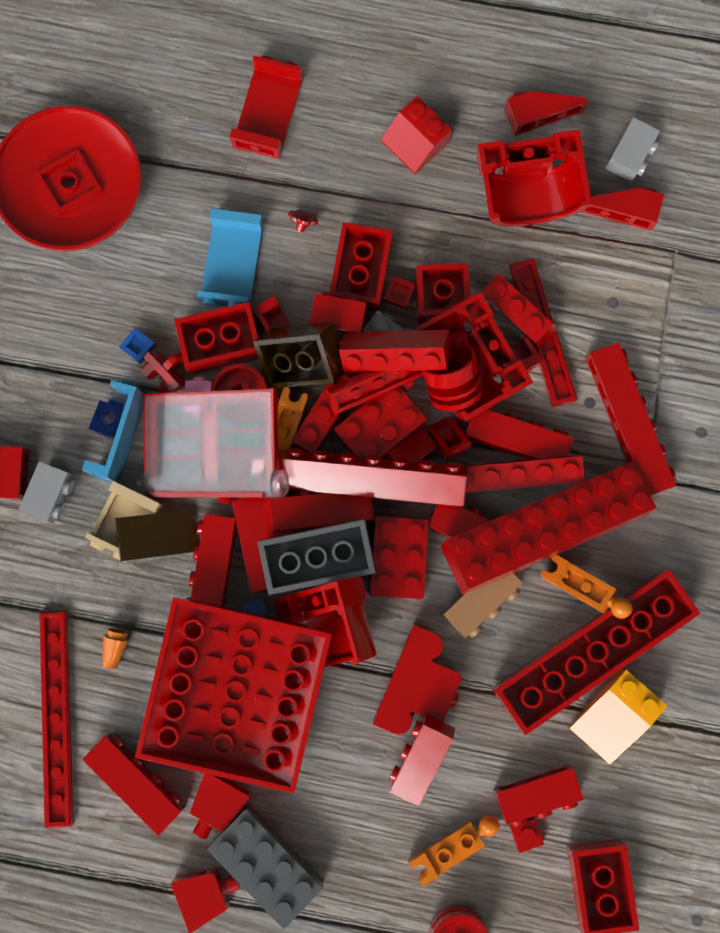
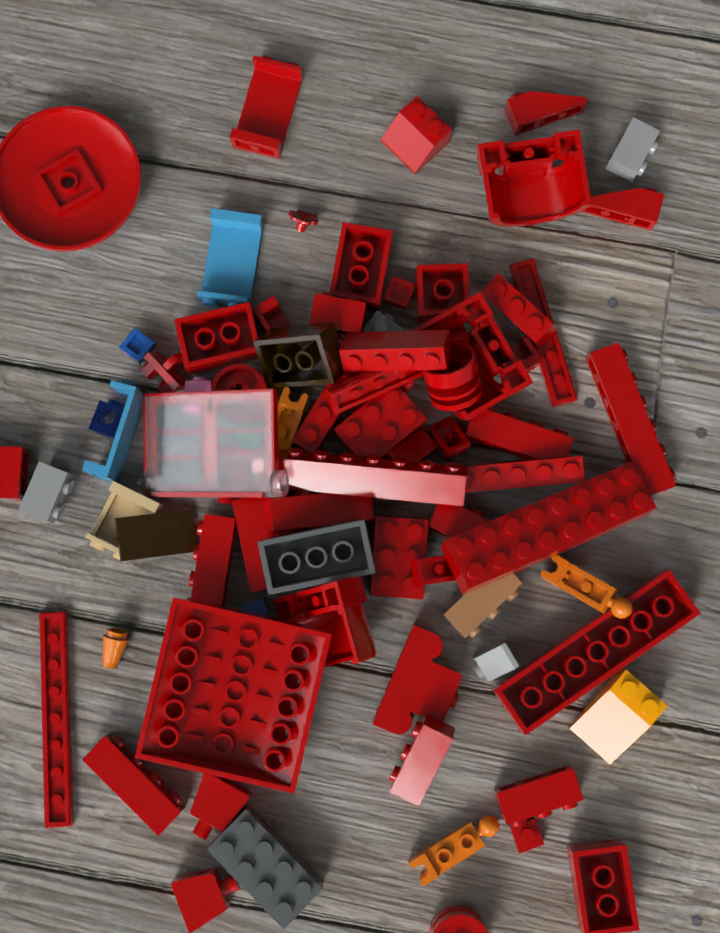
(431, 570): none -> red tile
(494, 662): none -> light grey slope

